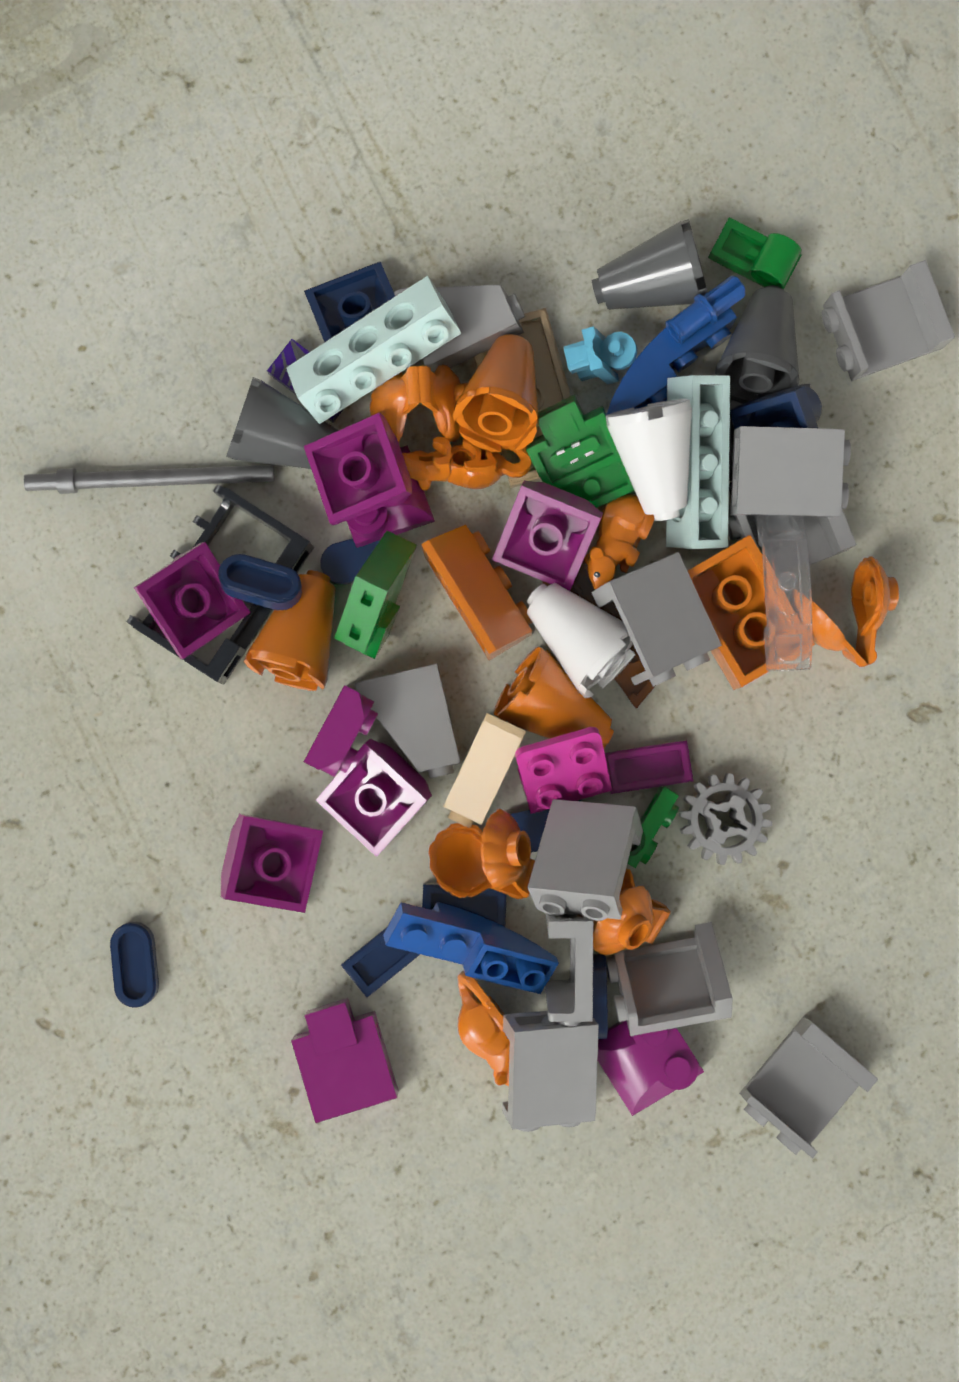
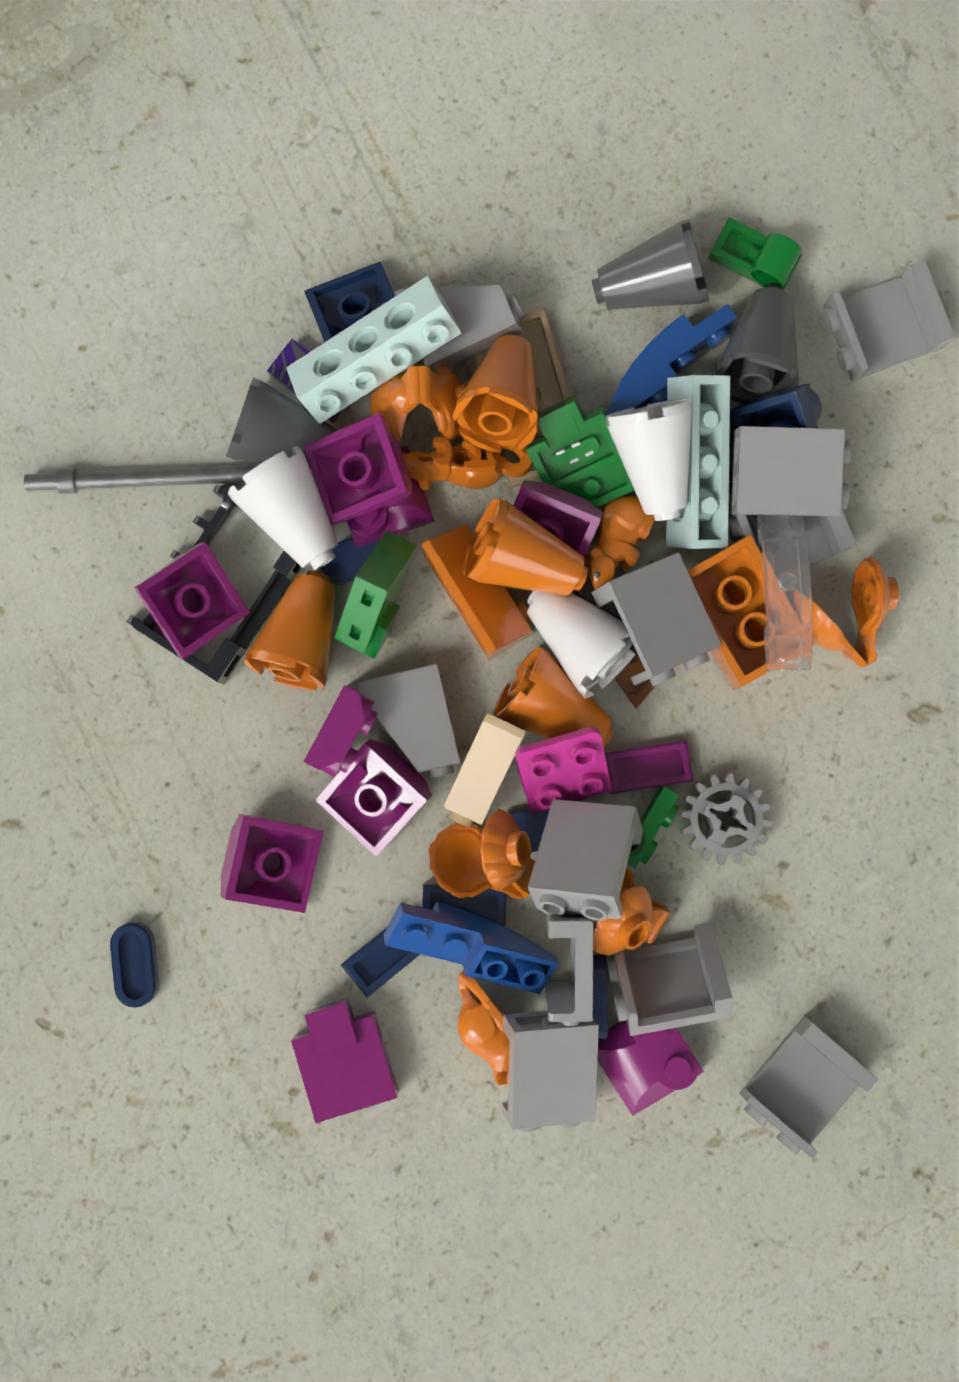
(260, 582): dark blue tile -> none
(288, 508): none -> white cone
(521, 554): none -> orange cone
(600, 354): medium azure hips -> none
(705, 309): blue axle -> none

